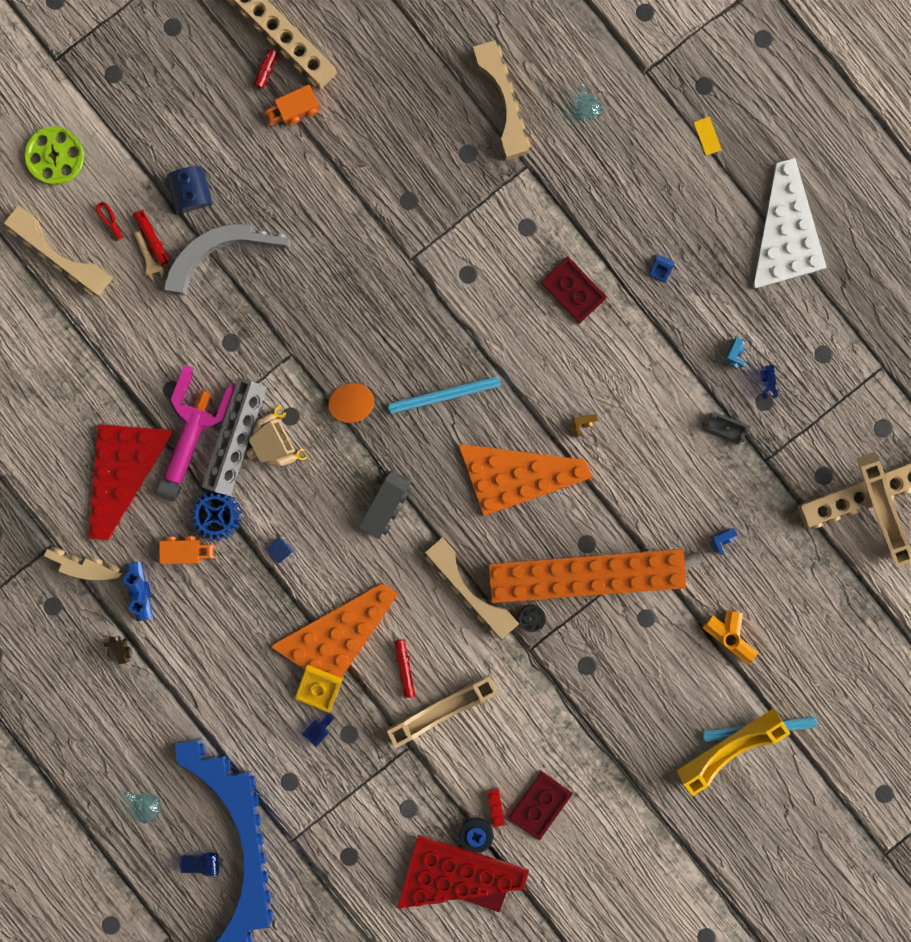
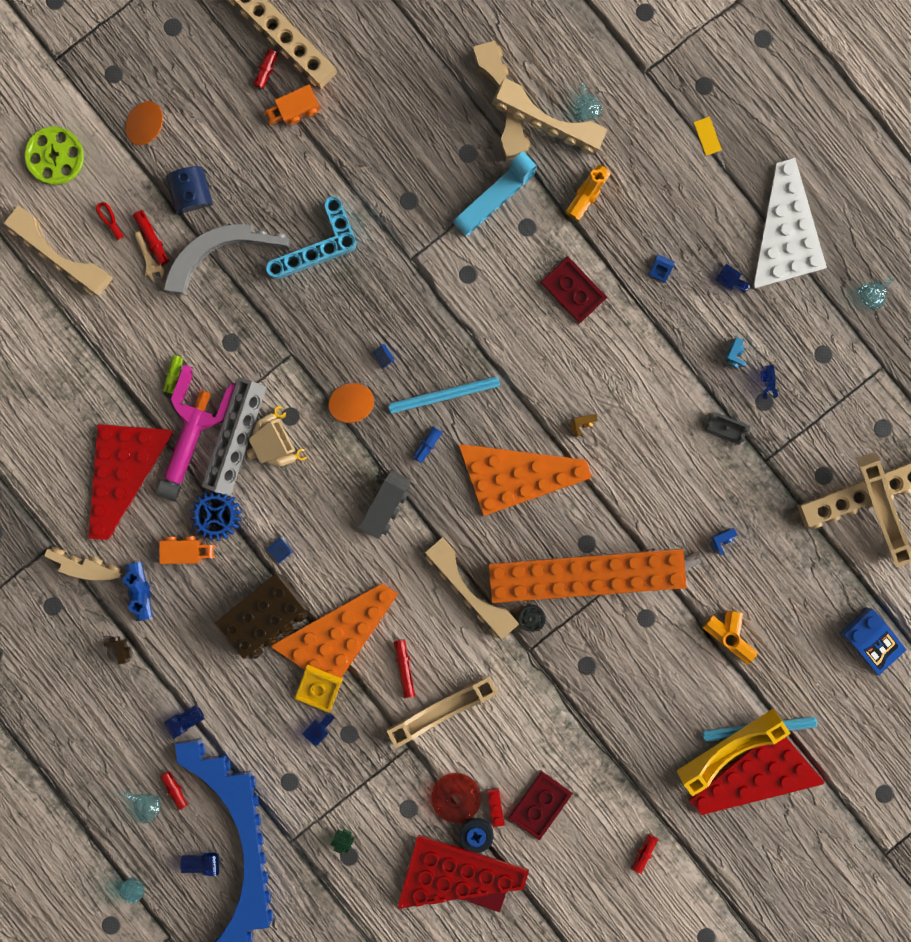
(132, 890): none -> clear light blue gear
(144, 123): none -> orange shield
(172, 374): none -> lime axle
(174, 790): none -> red pin
(181, 723): none -> clear blue piece
(263, 617): none -> dark brown brick
(319, 248): none -> medium azure beam
(342, 841): none -> clear green gear
(383, 356): none -> blue slope
(427, 444): none -> blue axle
(459, 785): none -> clear red gear
(513, 99): none -> tan arch
(520, 172): none -> medium azure beam
(588, 192): none -> light orange piece
(644, 853): none -> red pin
(730, 278): none -> clear blue plate
(757, 776): none -> red wing
(873, 640): none -> slope
(874, 293): none -> clear light blue piece

